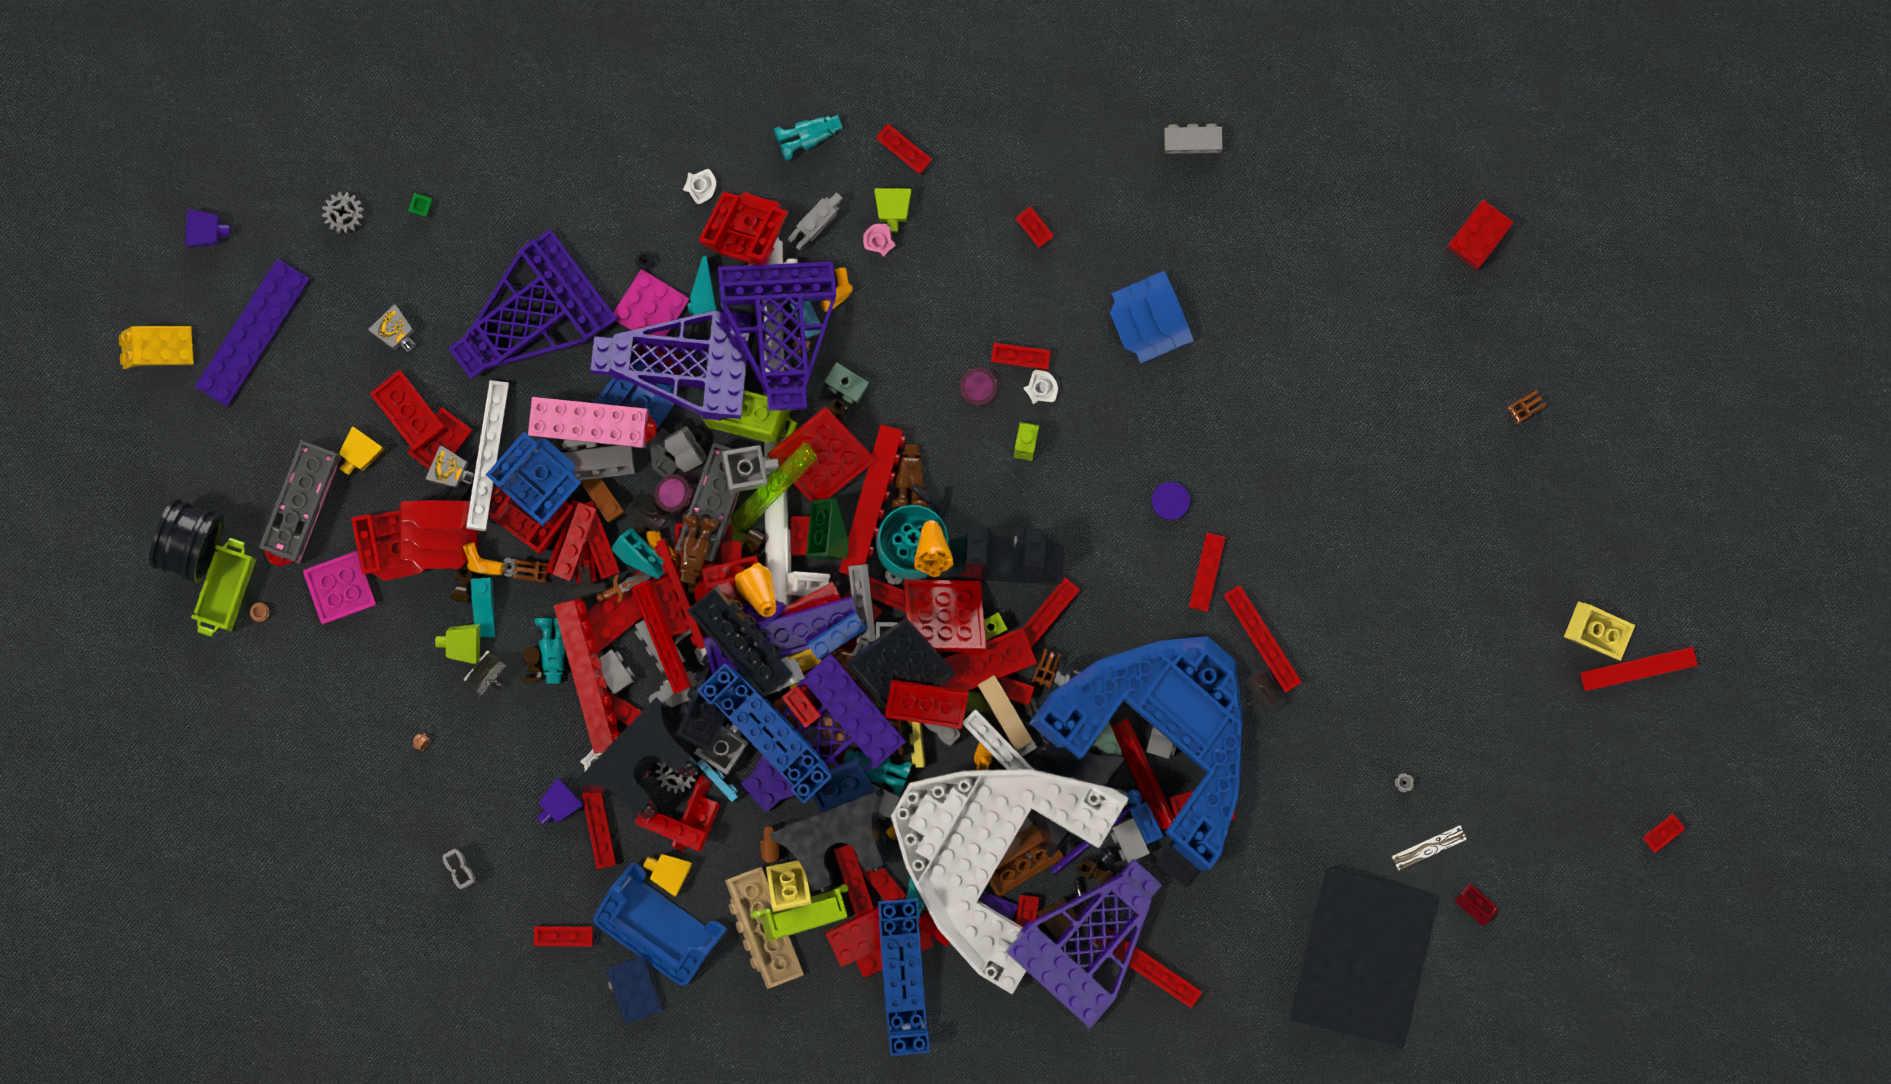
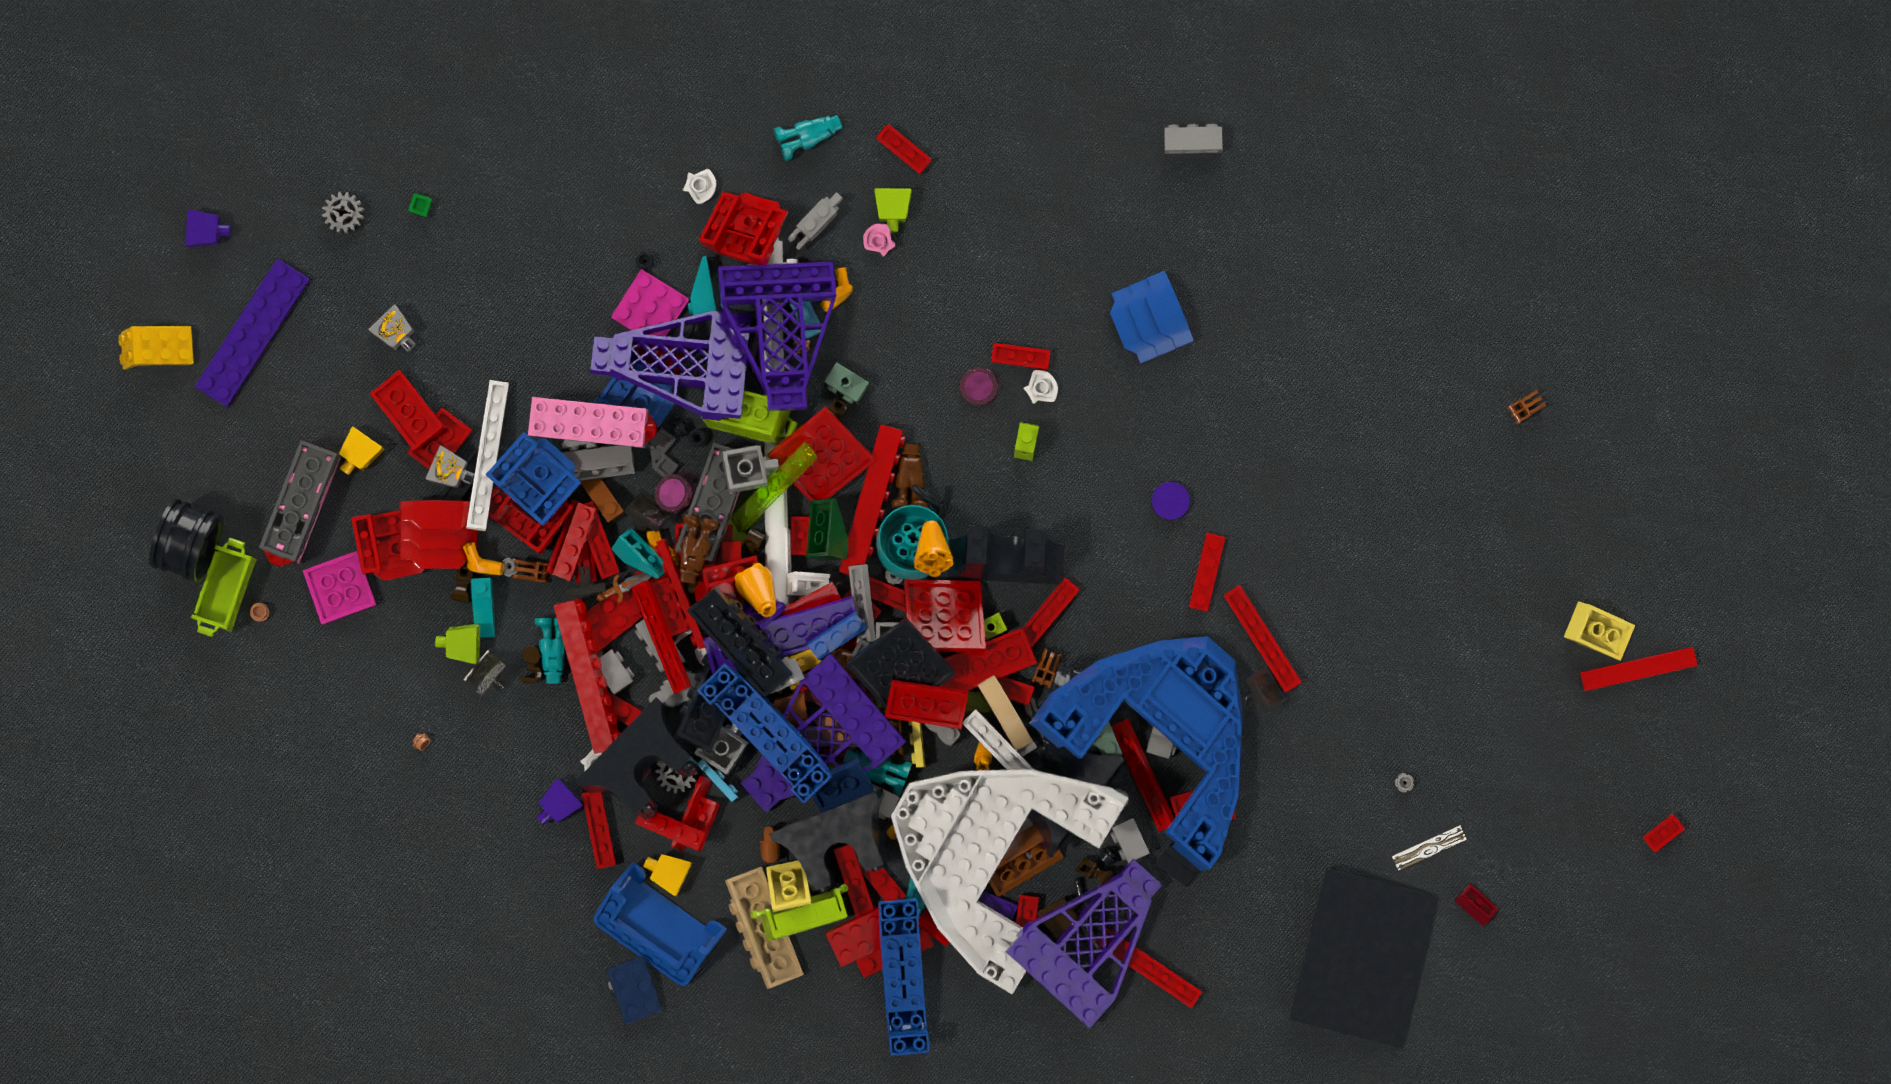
(461, 874): light grey brick -> none
(563, 936): red plate -> none
(568, 287): dark purple wing -> none
(685, 449): light grey brick -> none
(801, 706): red plate -> none
(1034, 227): red plate -> none
(1085, 844): dark purple piece -> none
(1143, 817): blue plate -> none
(1479, 235): red brick -> none

